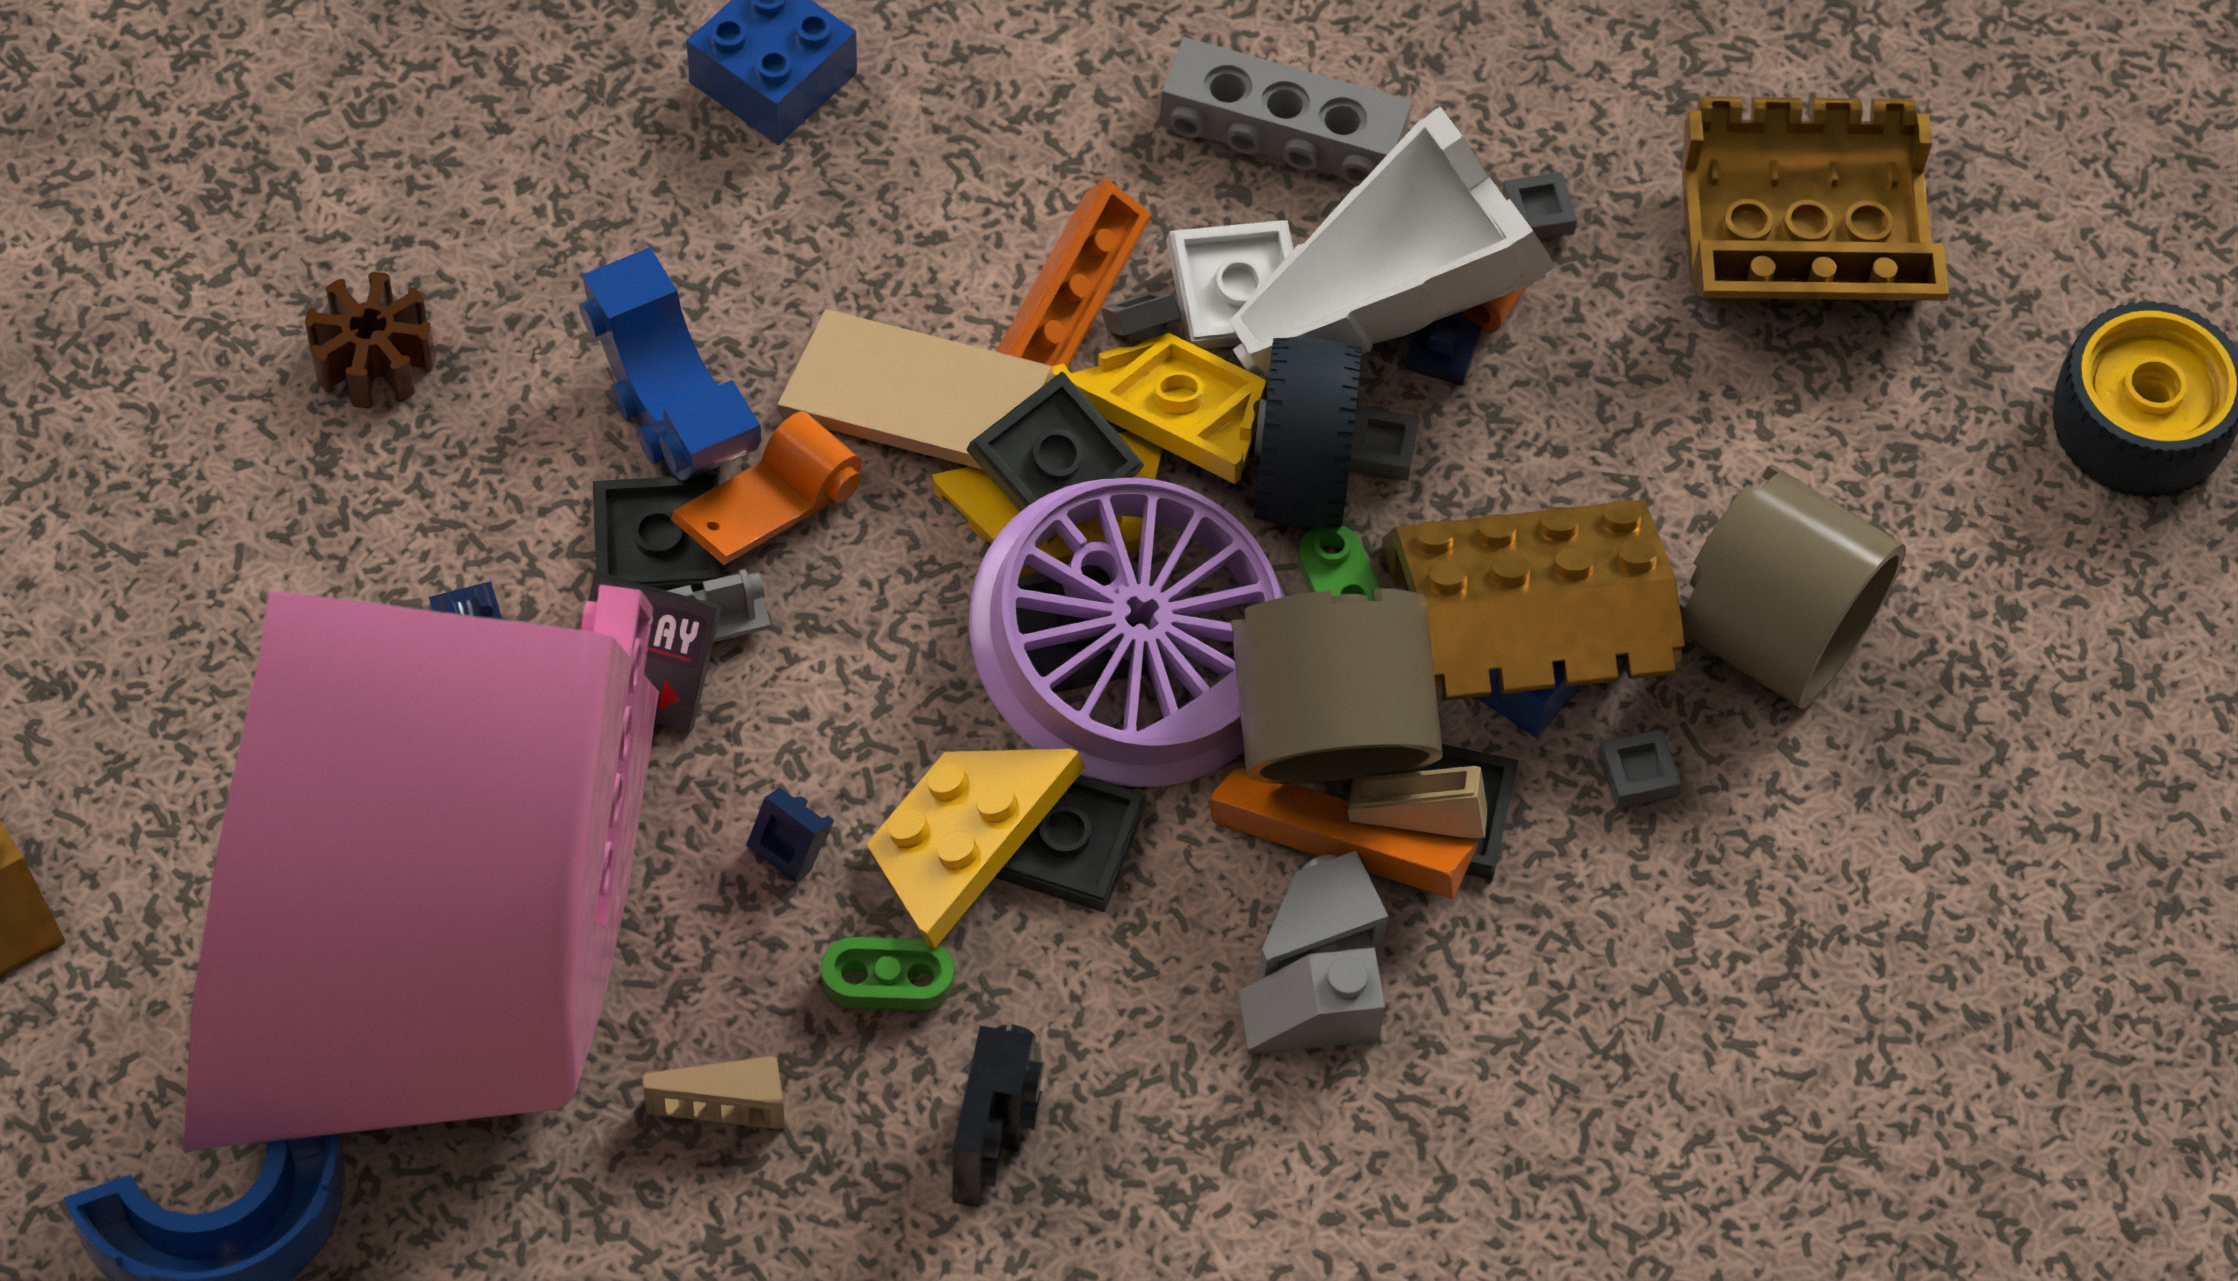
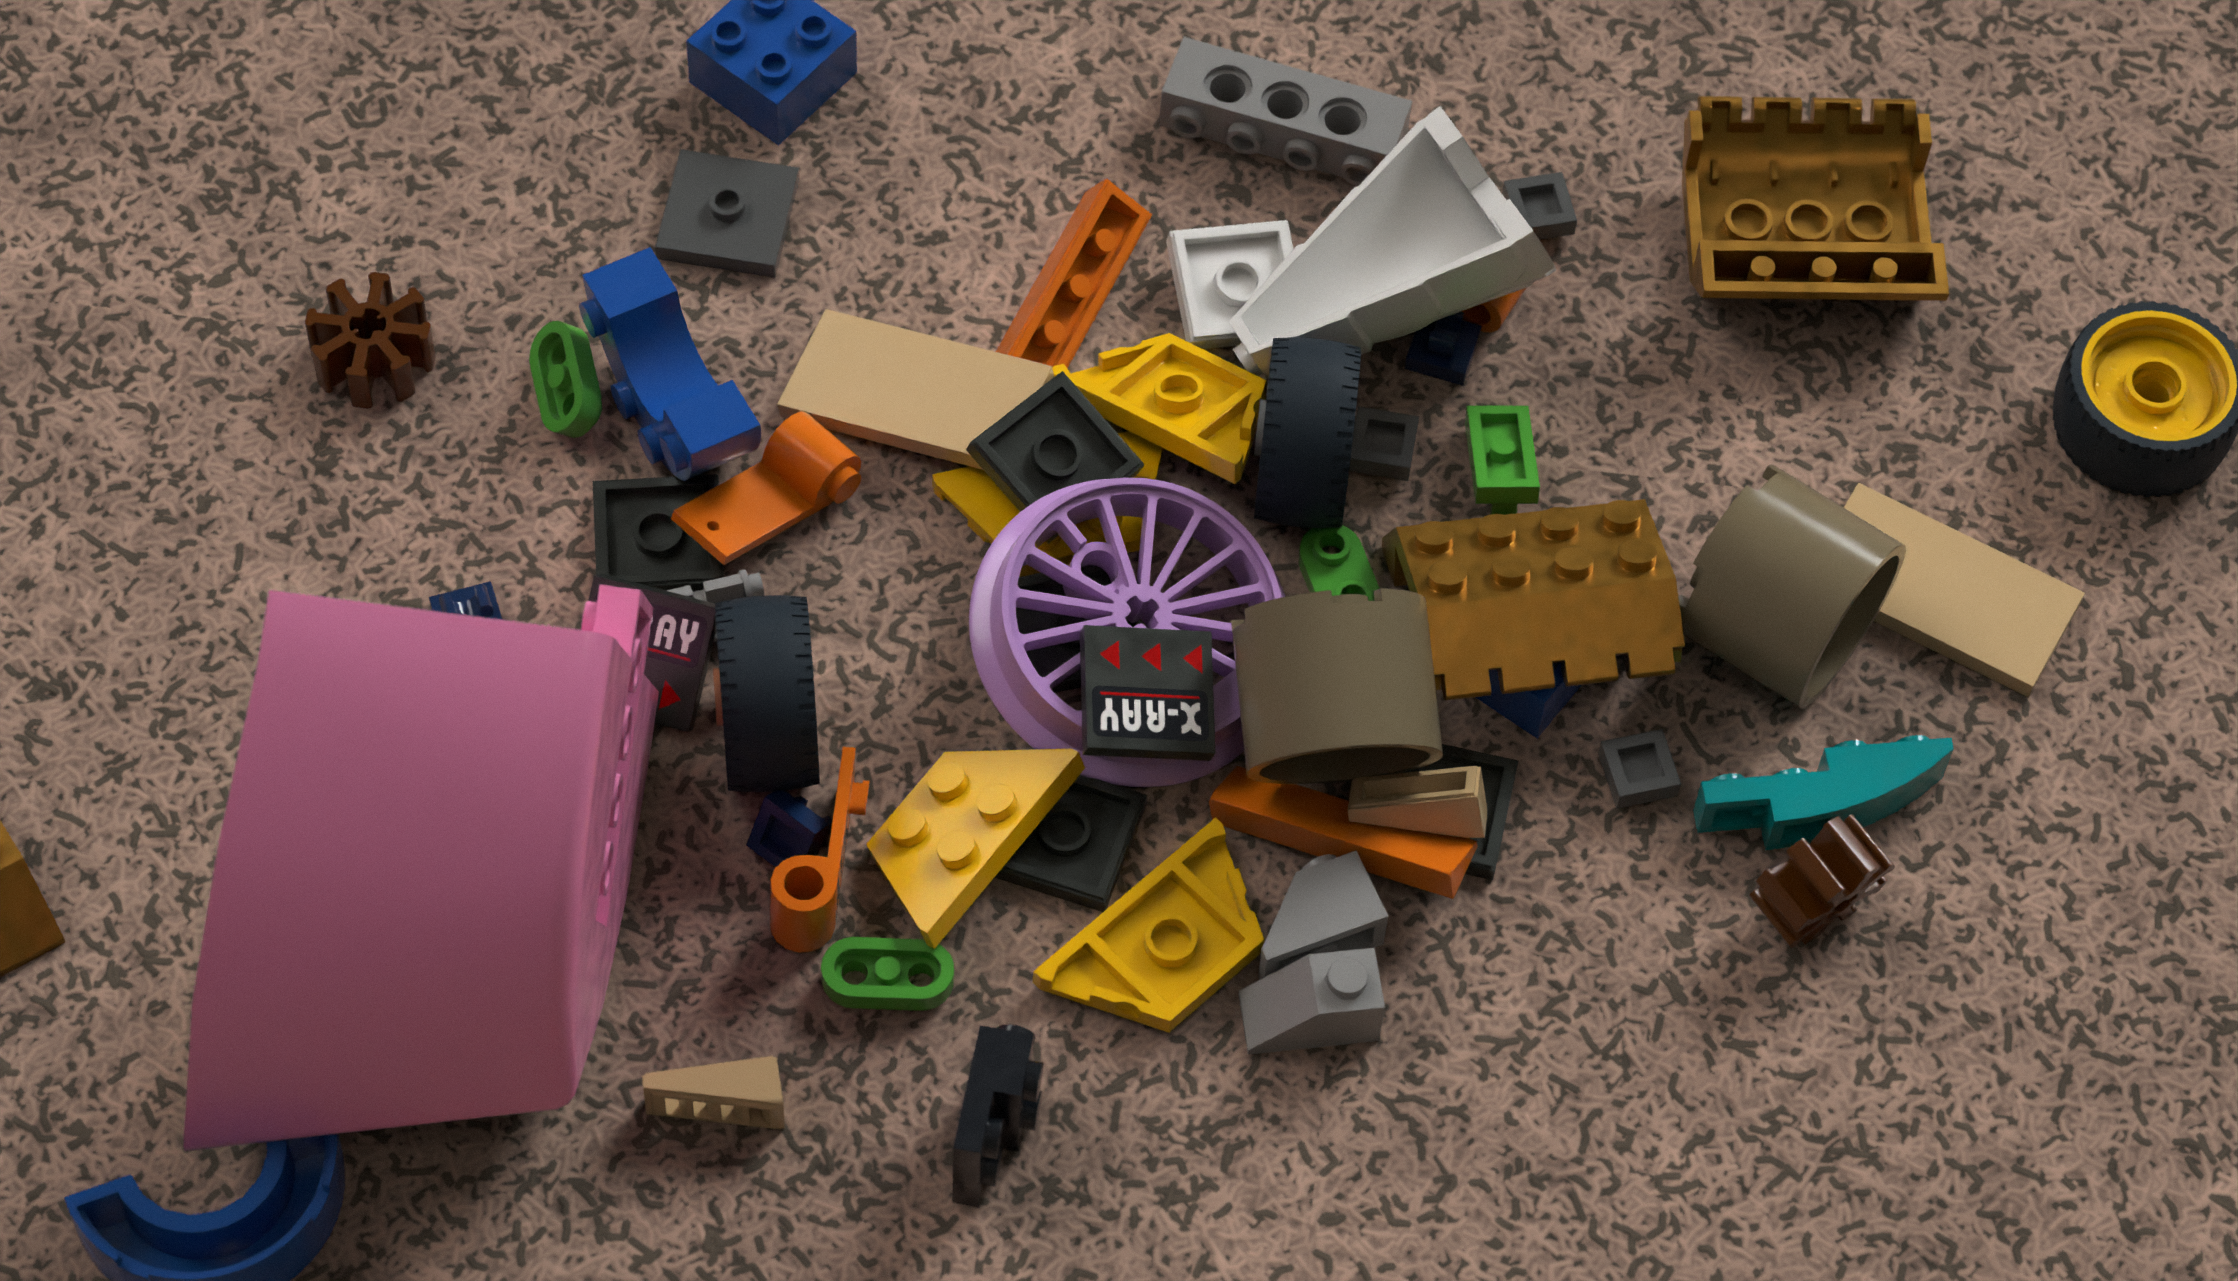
(565, 379): none -> bright green plate
(727, 213): none -> dark grey plate
(766, 693): none -> black wheel
(809, 886): none -> orange door
(1141, 315): dark grey plate -> none
(1147, 693): none -> pearl dark grey tile
(1163, 940): none -> yellow wing
(1502, 457): none -> bright green plate
(1821, 880): none -> reddish brown gear
(1850, 780): none -> teal slope
(1969, 596): none -> tan tile

